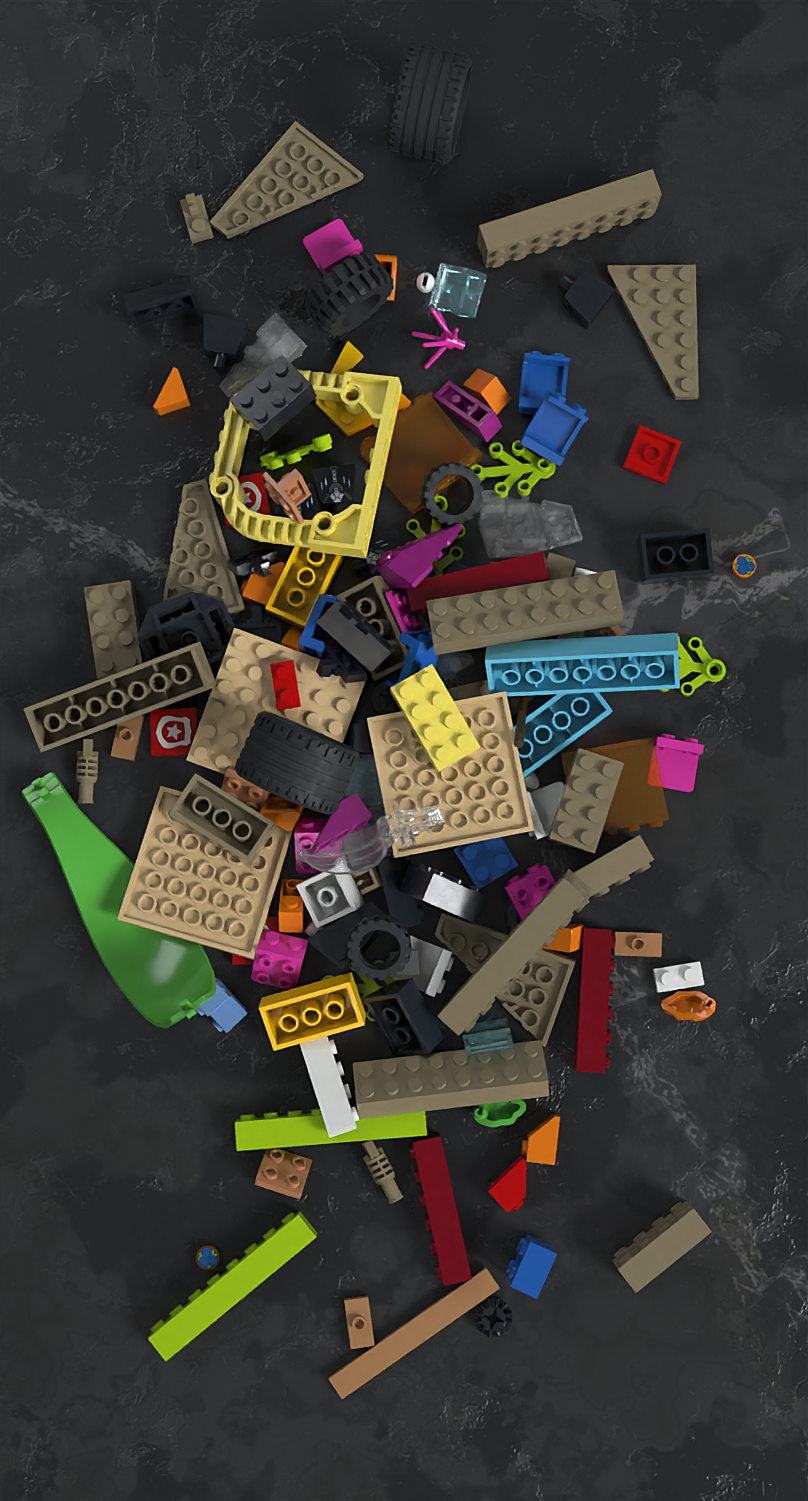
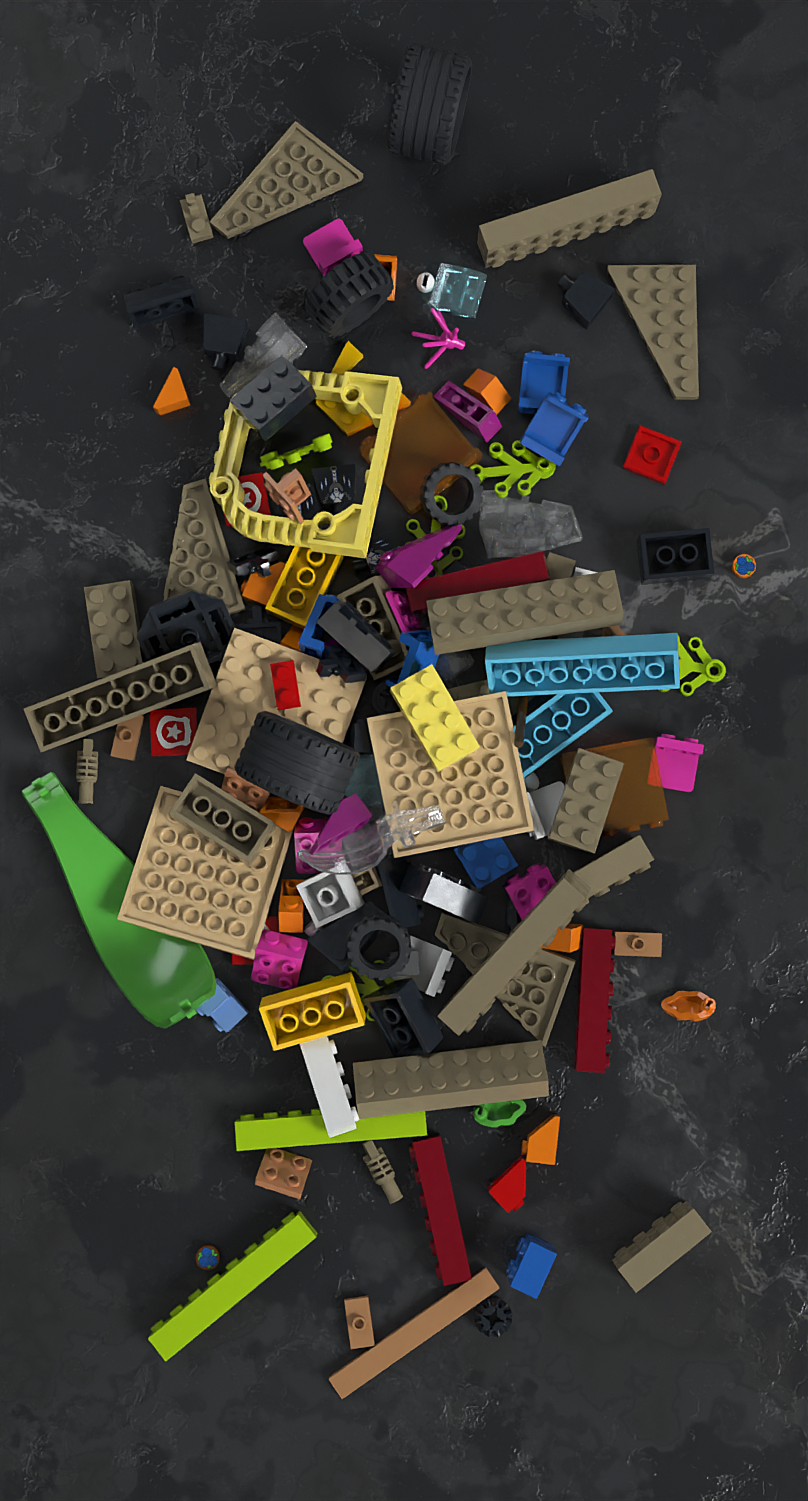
(488, 1037): clear light blue slope -> none
(678, 976): white plate -> none

